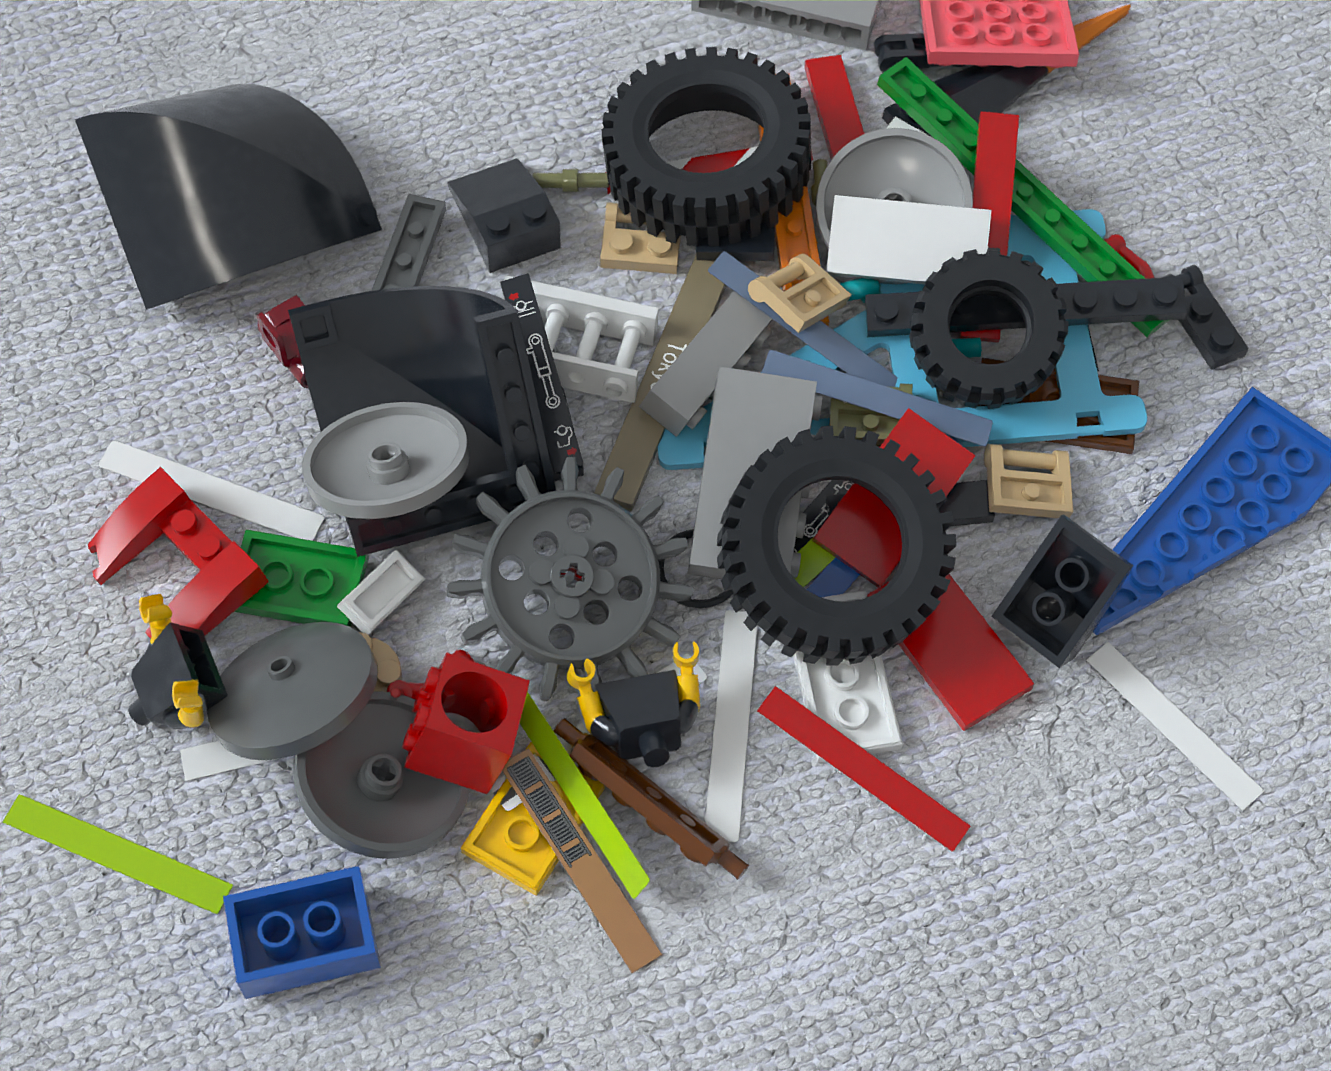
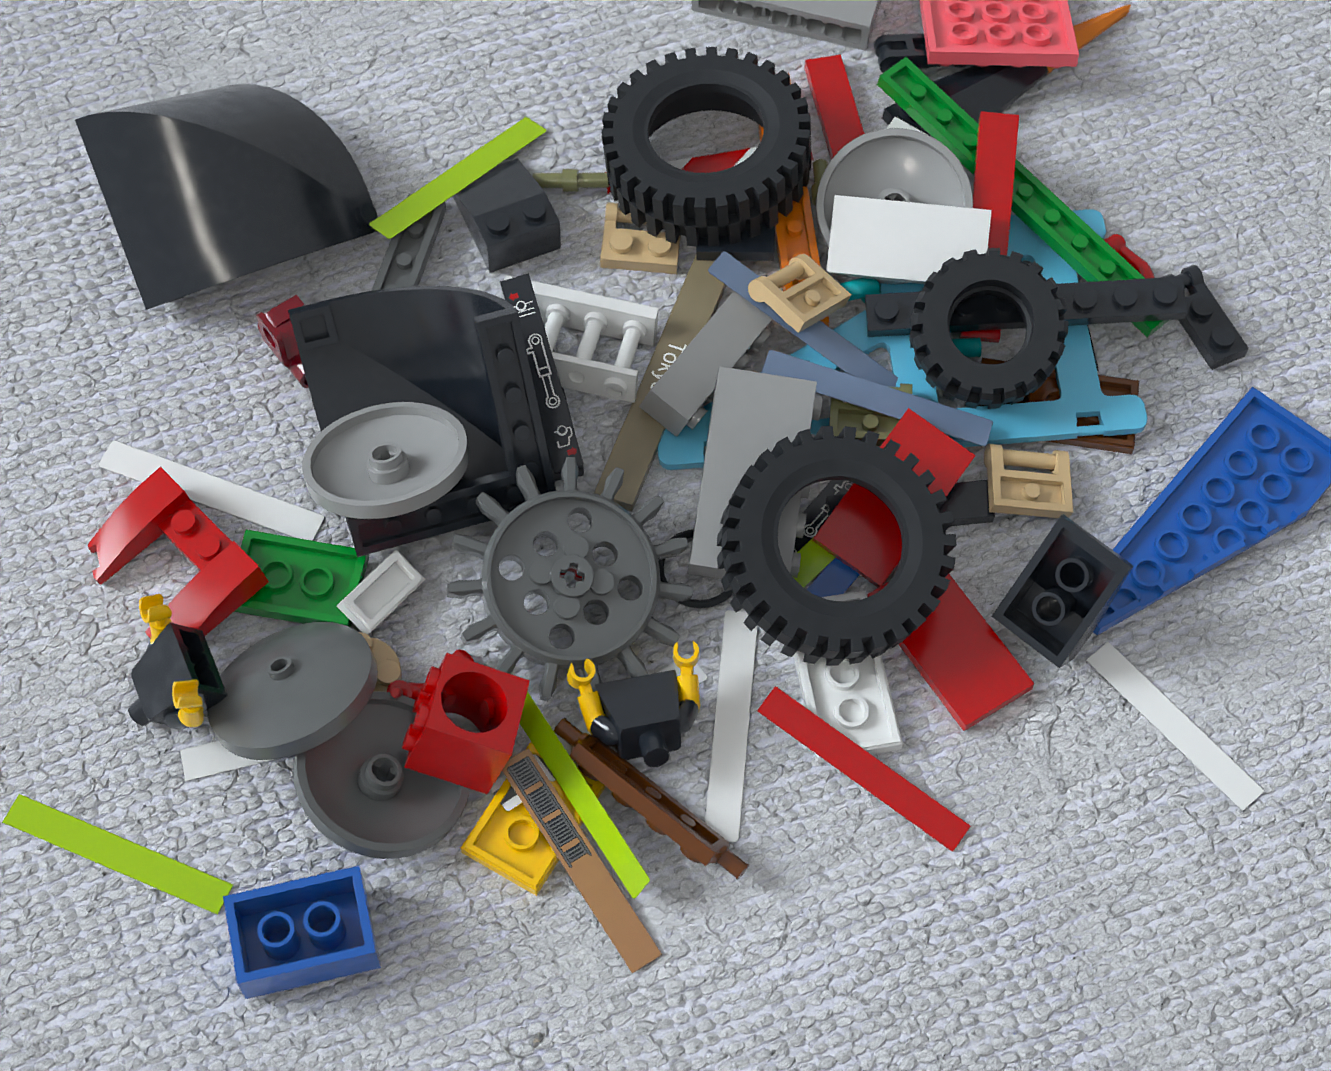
(457, 178): none -> lime sticker

